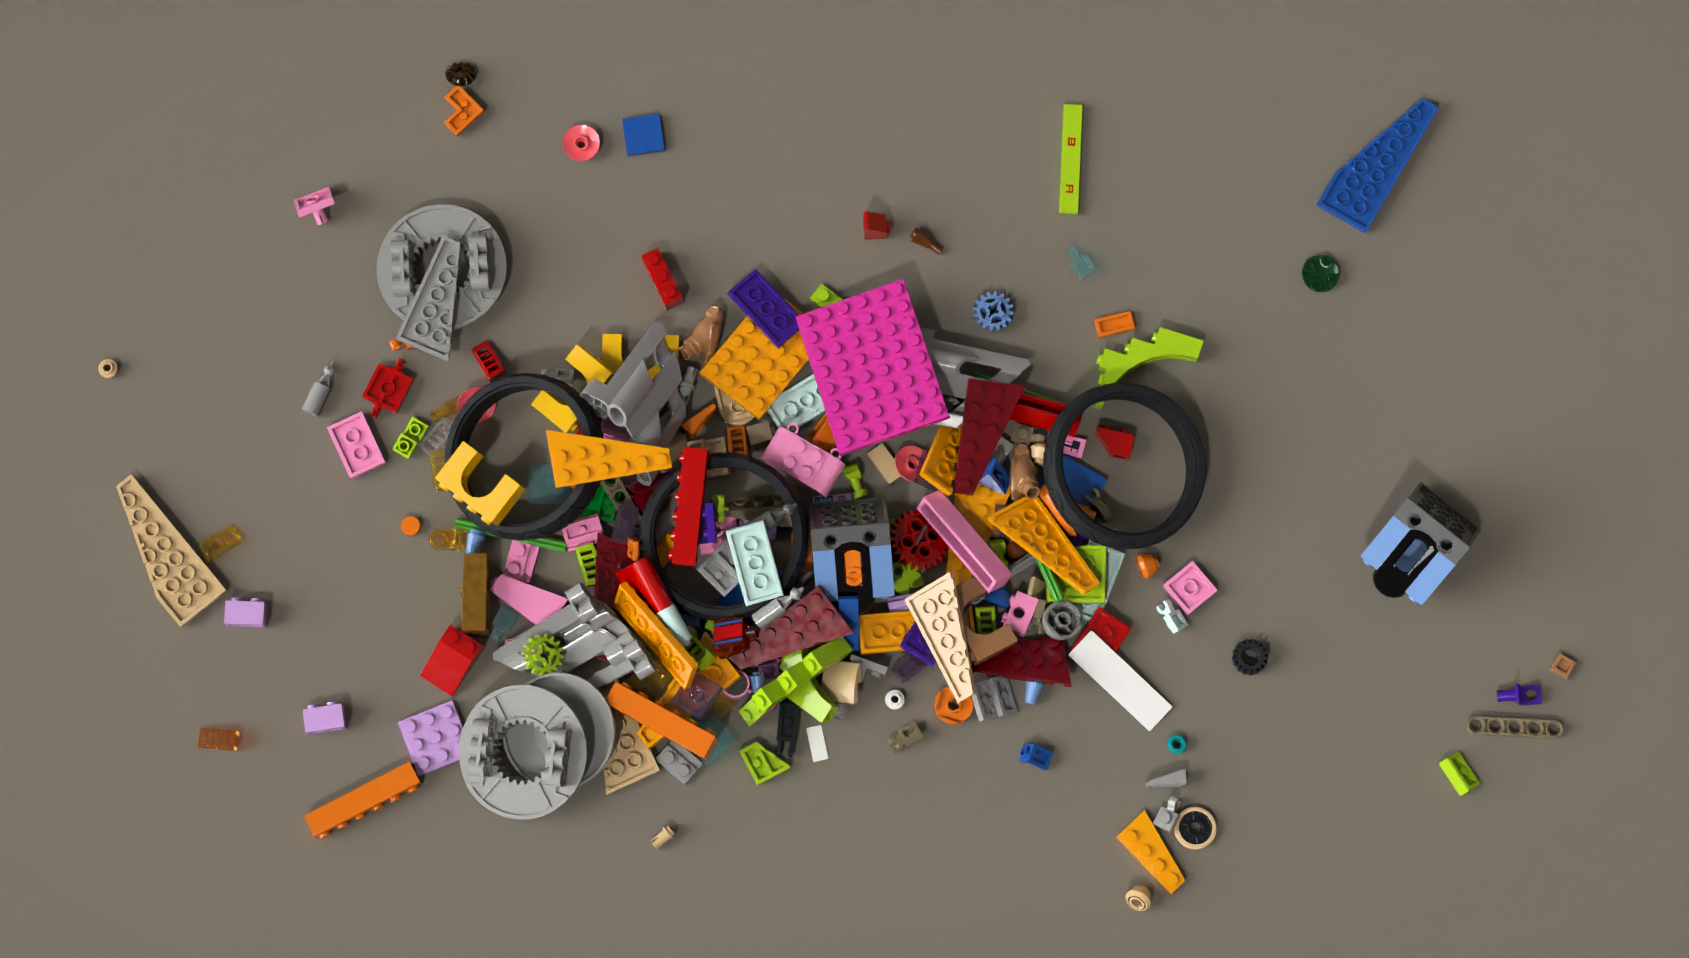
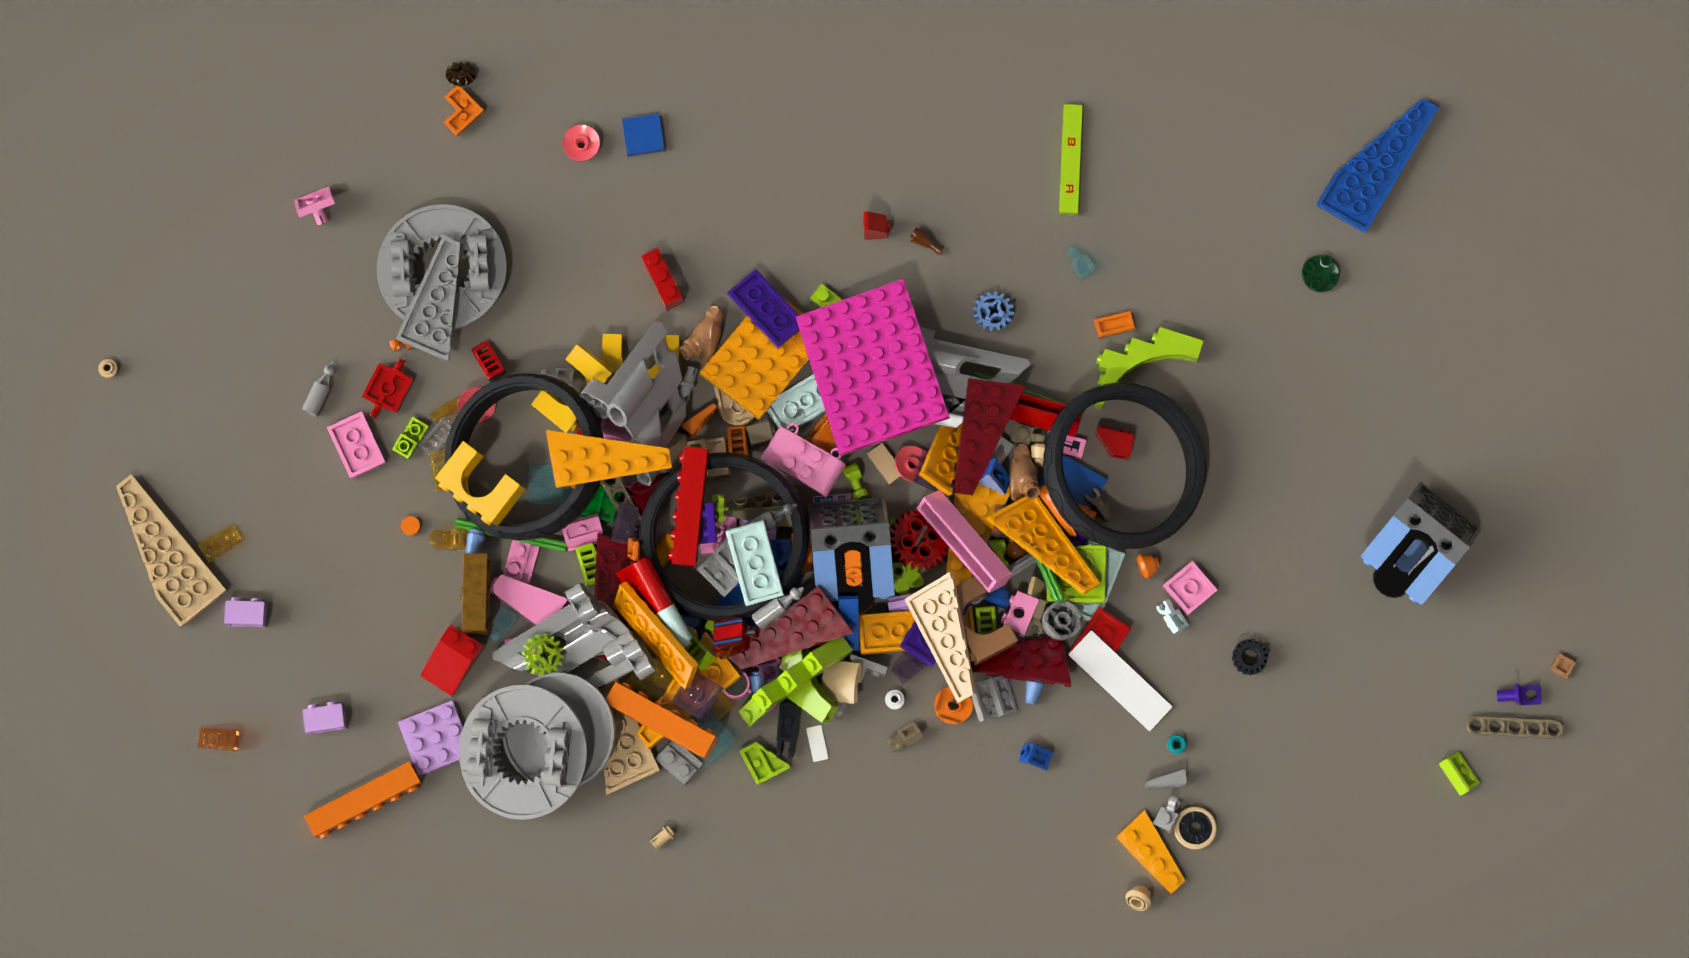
(781, 551): none -> blue bracket

